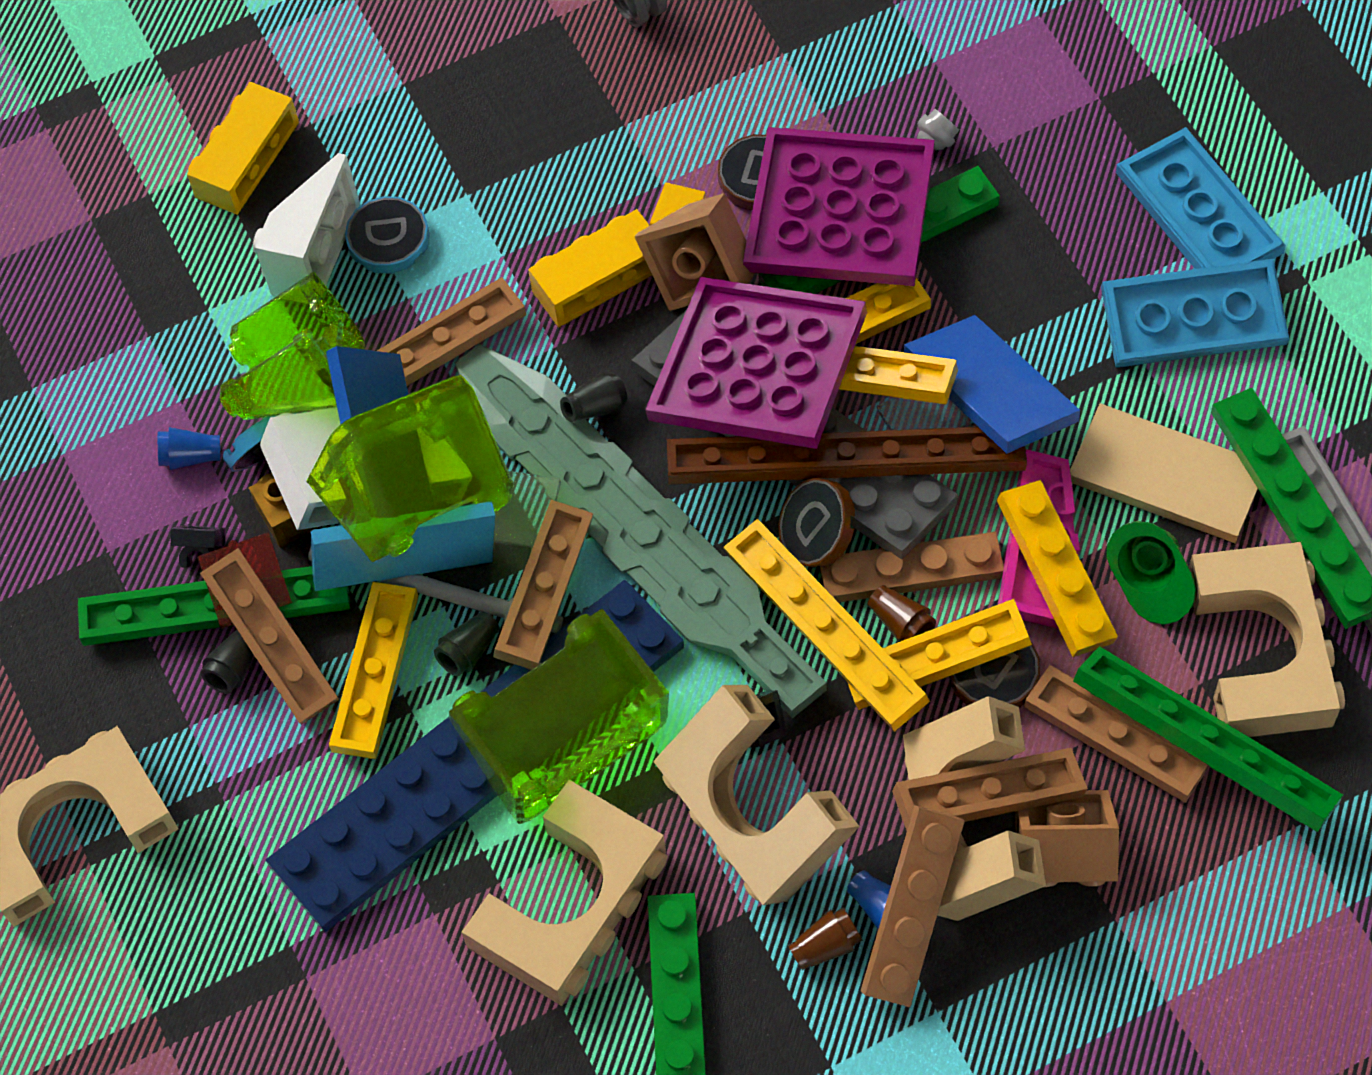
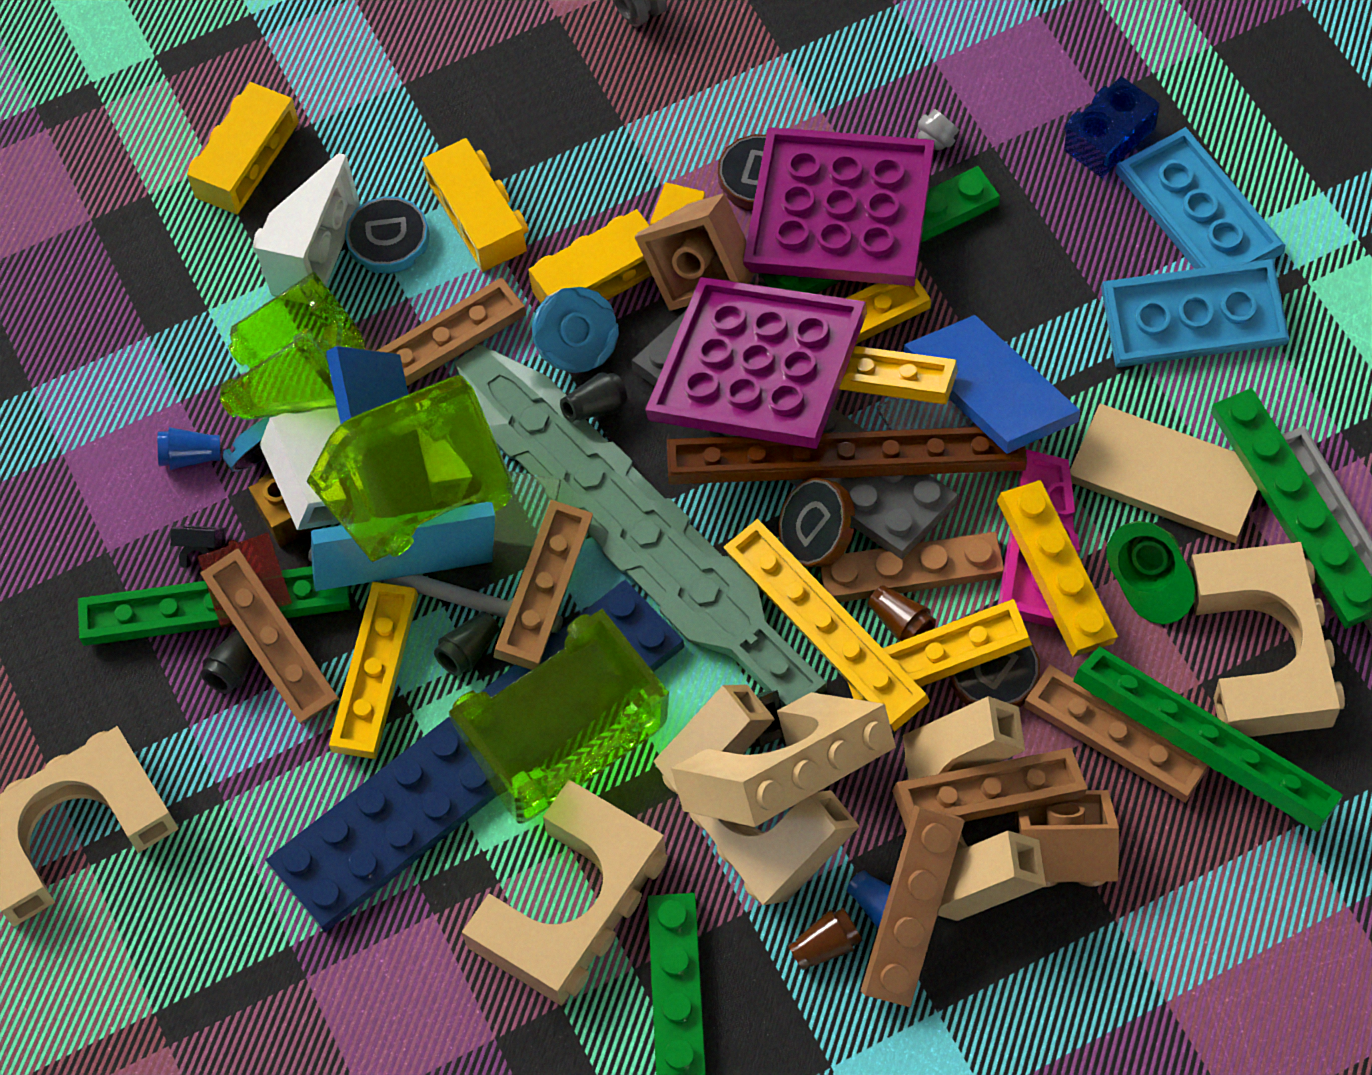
(476, 204): none -> yellow brick
(575, 329): none -> dark azure tile
(823, 742): none -> tan arch
(1119, 120): none -> clear blue brick

